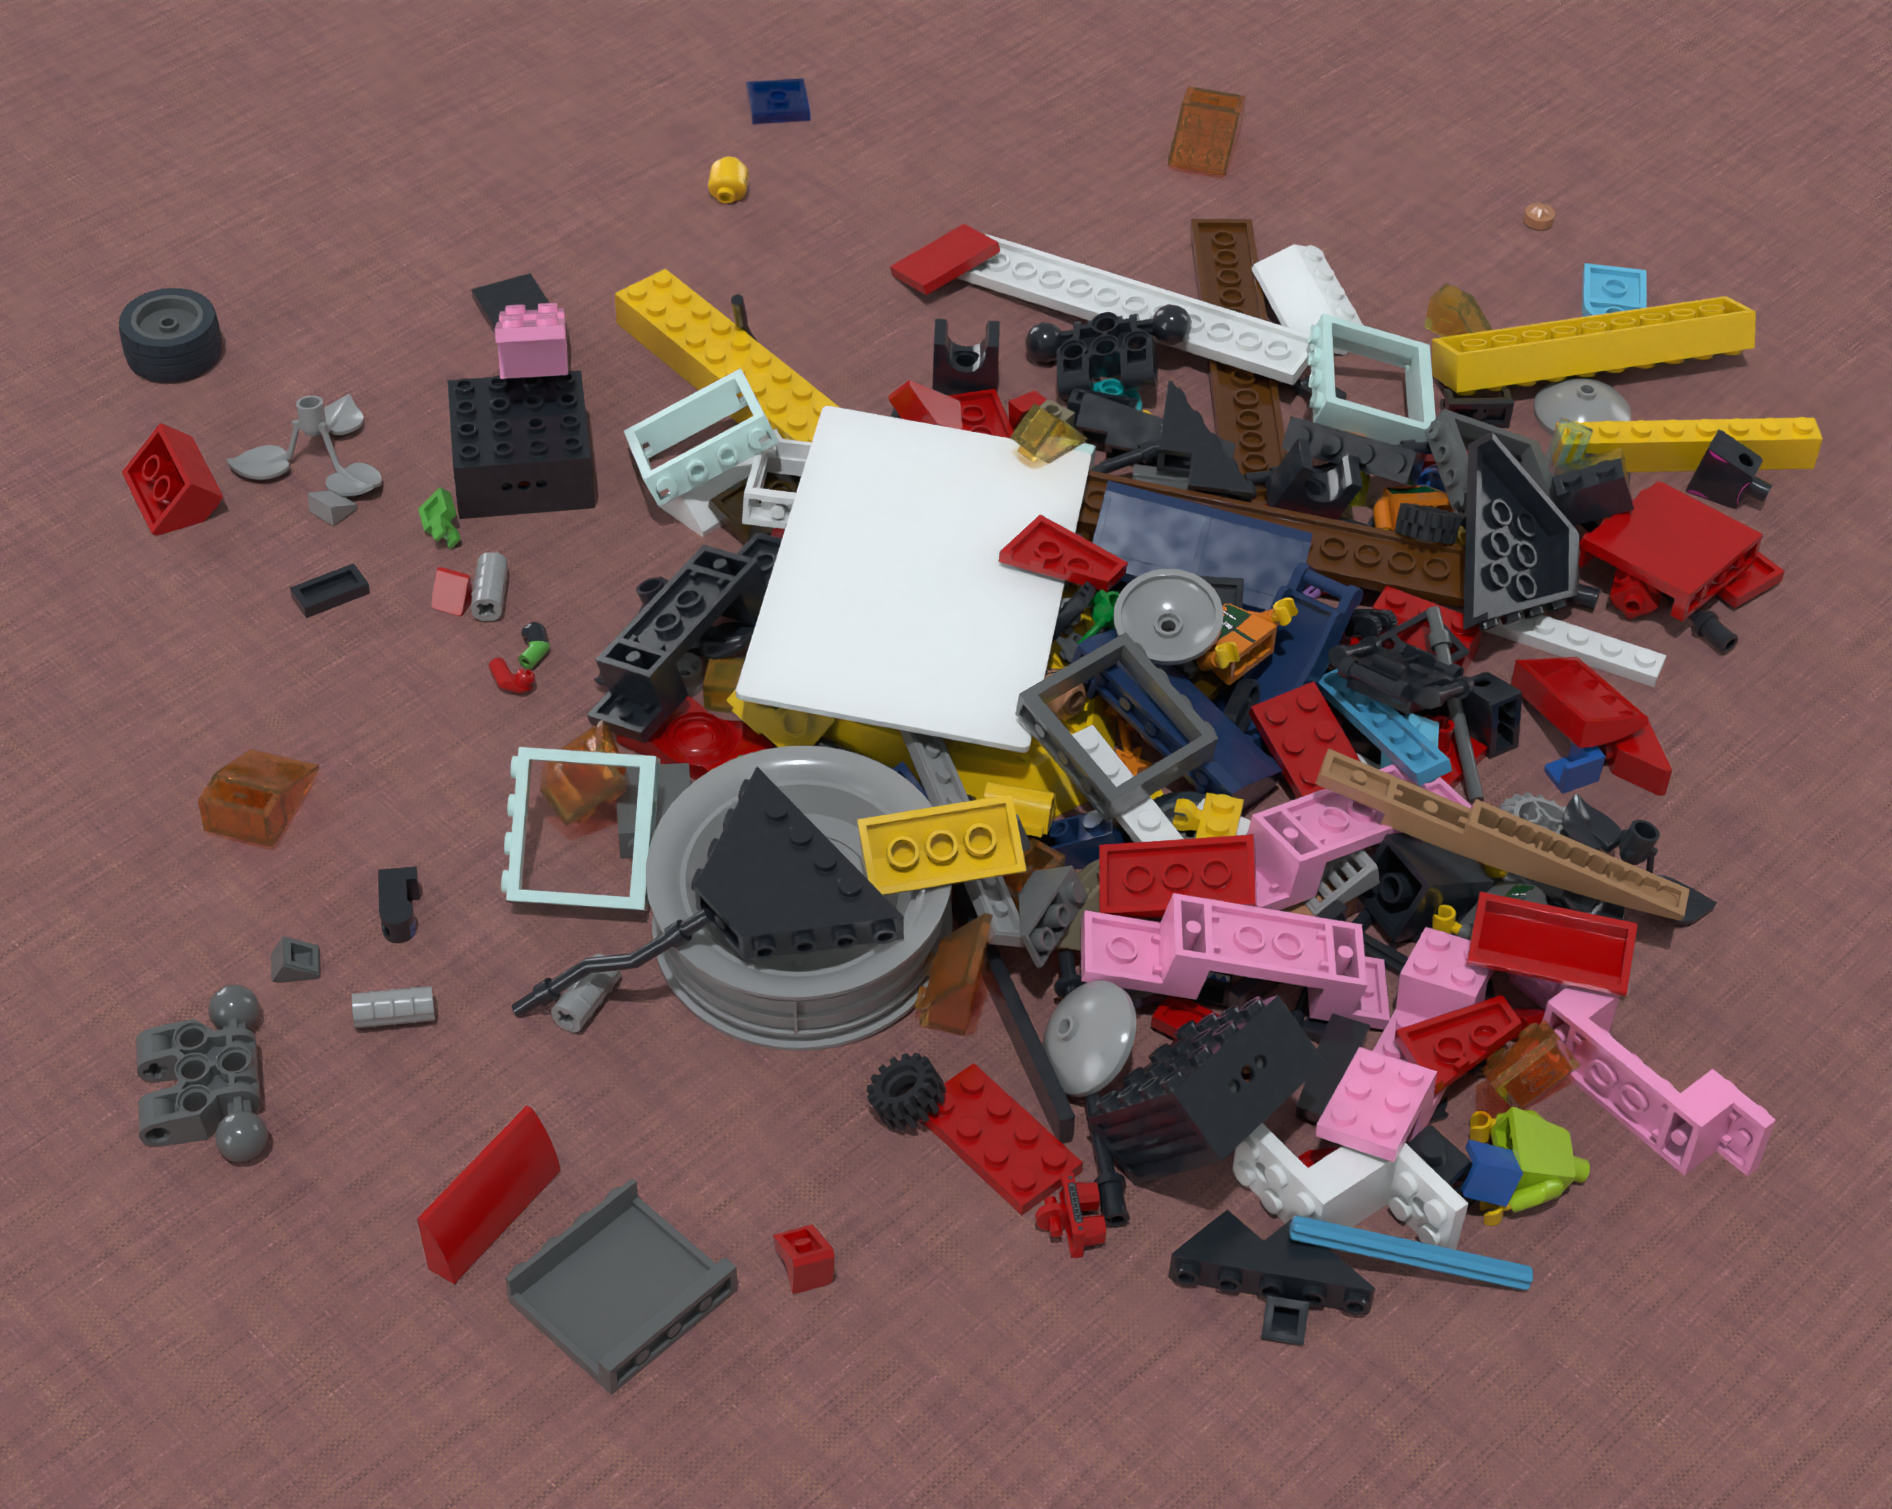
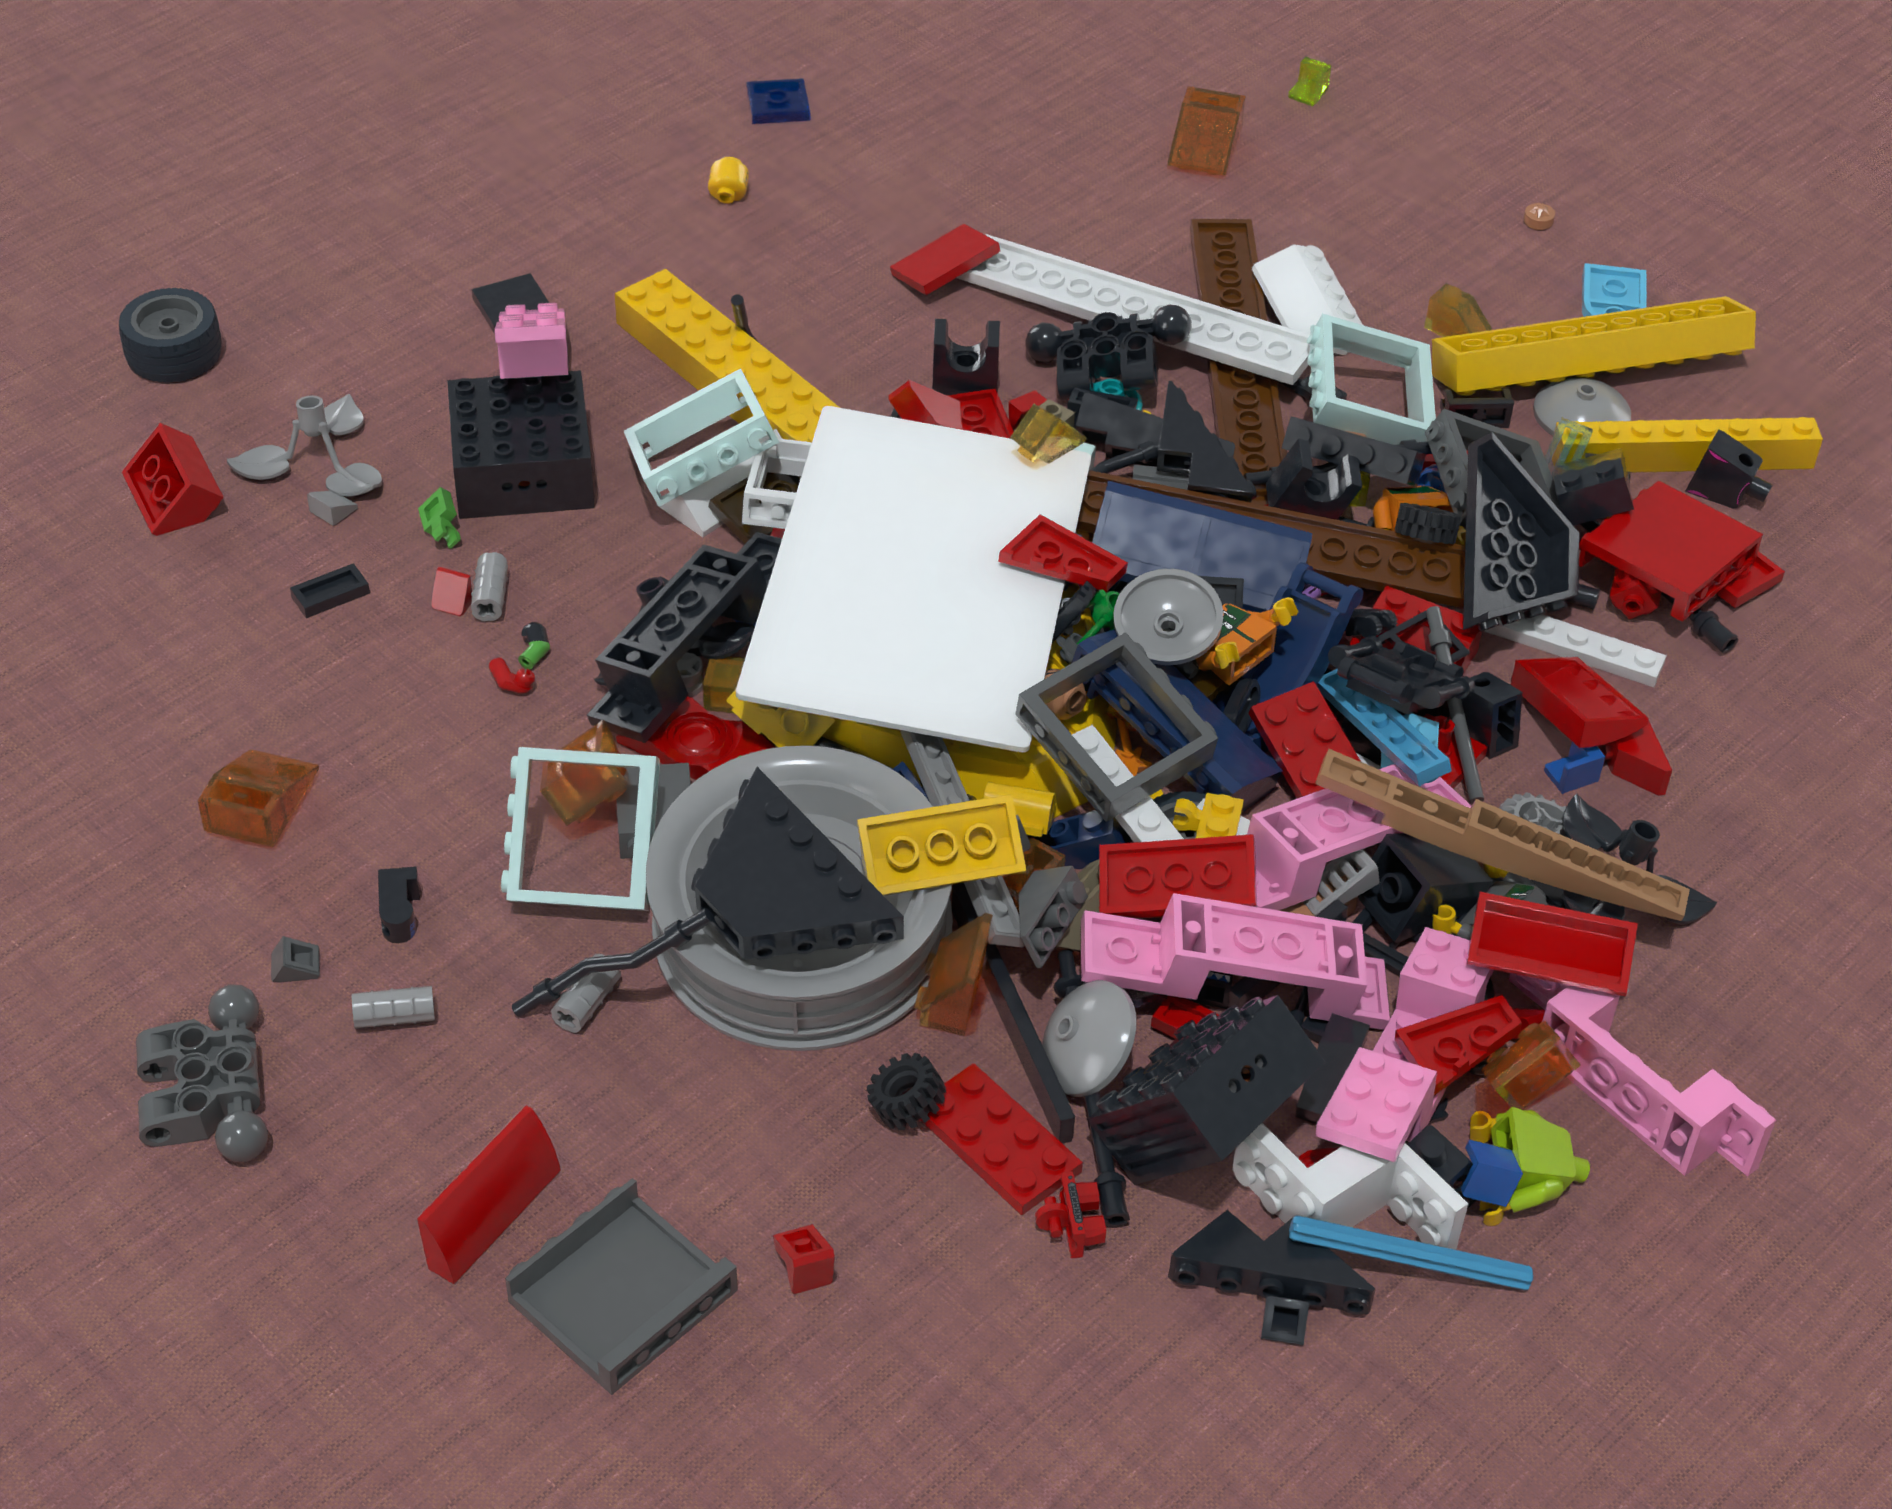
(1312, 81): none -> clear neon green panel

